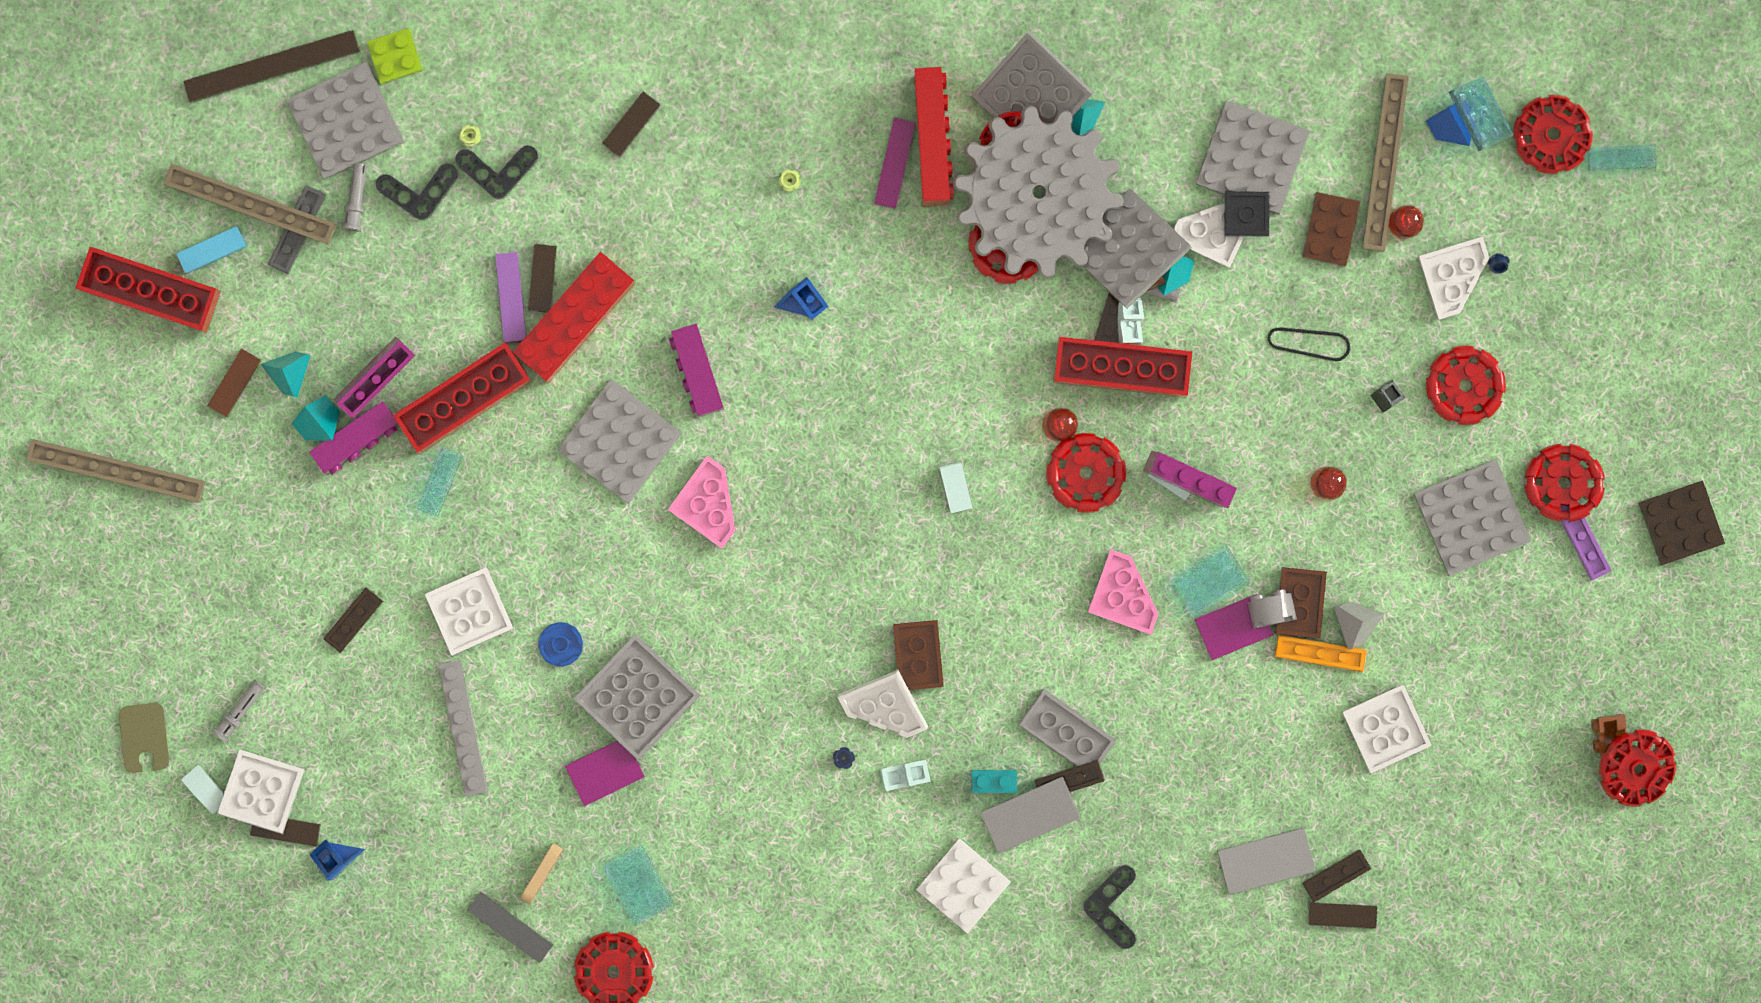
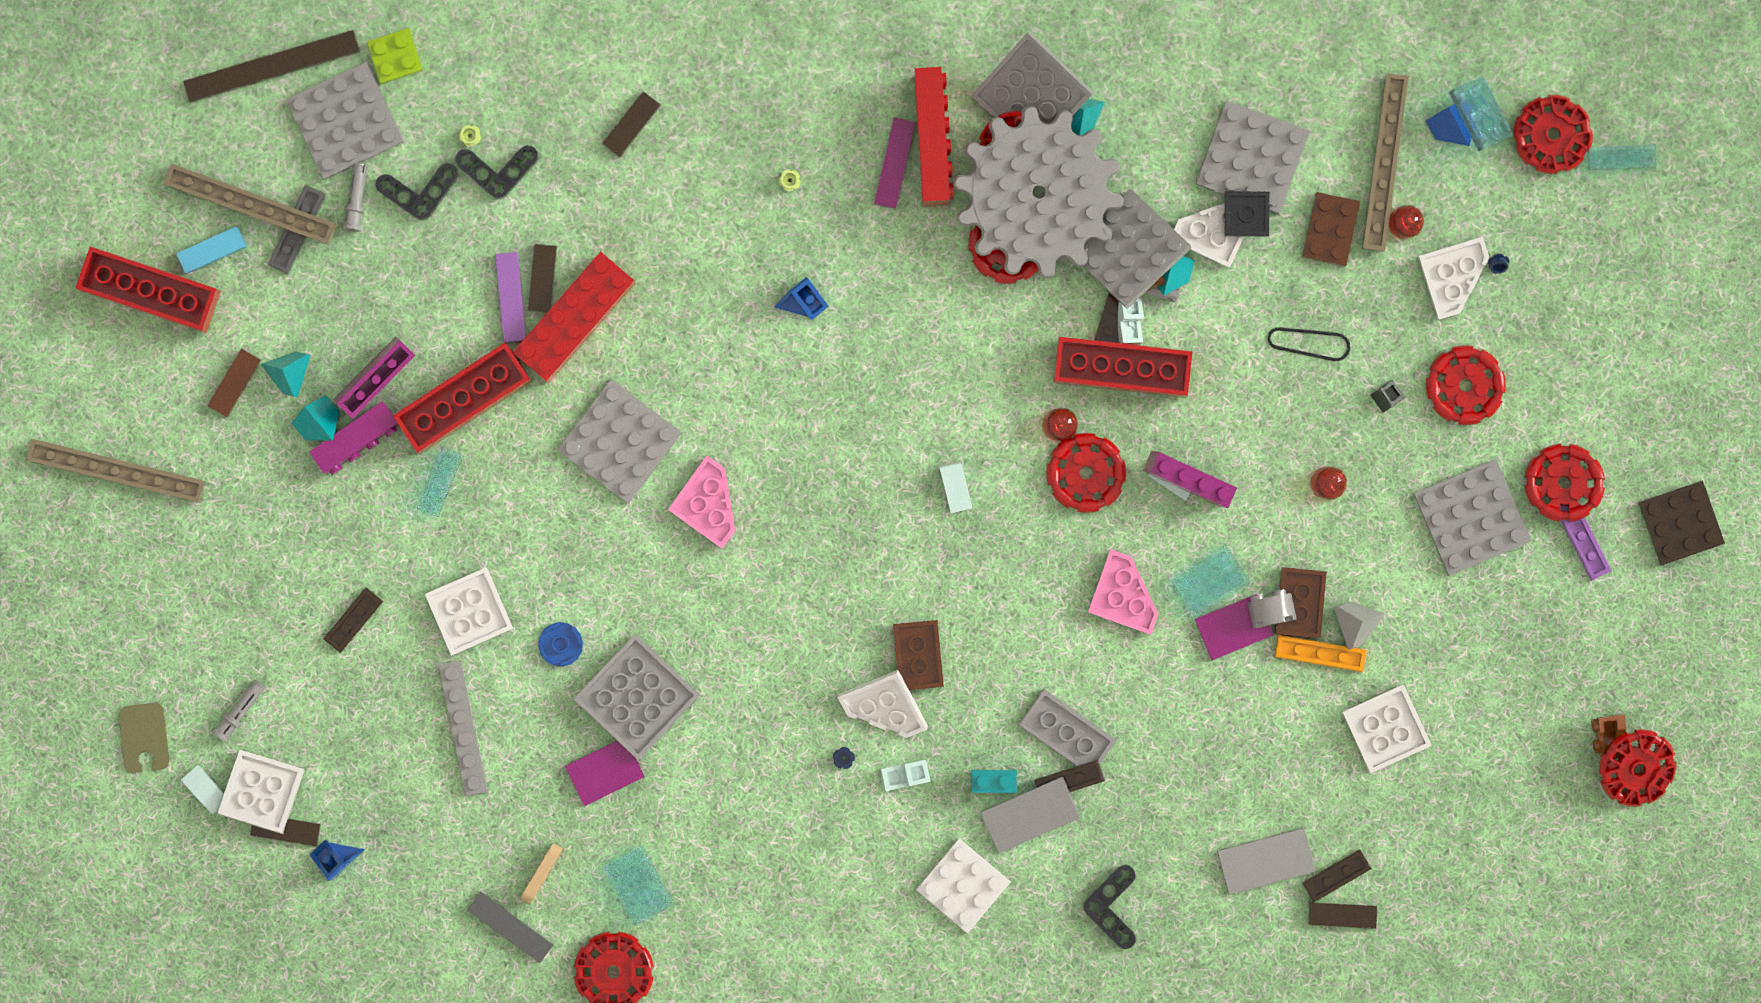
(697, 370): magenta brick -> none

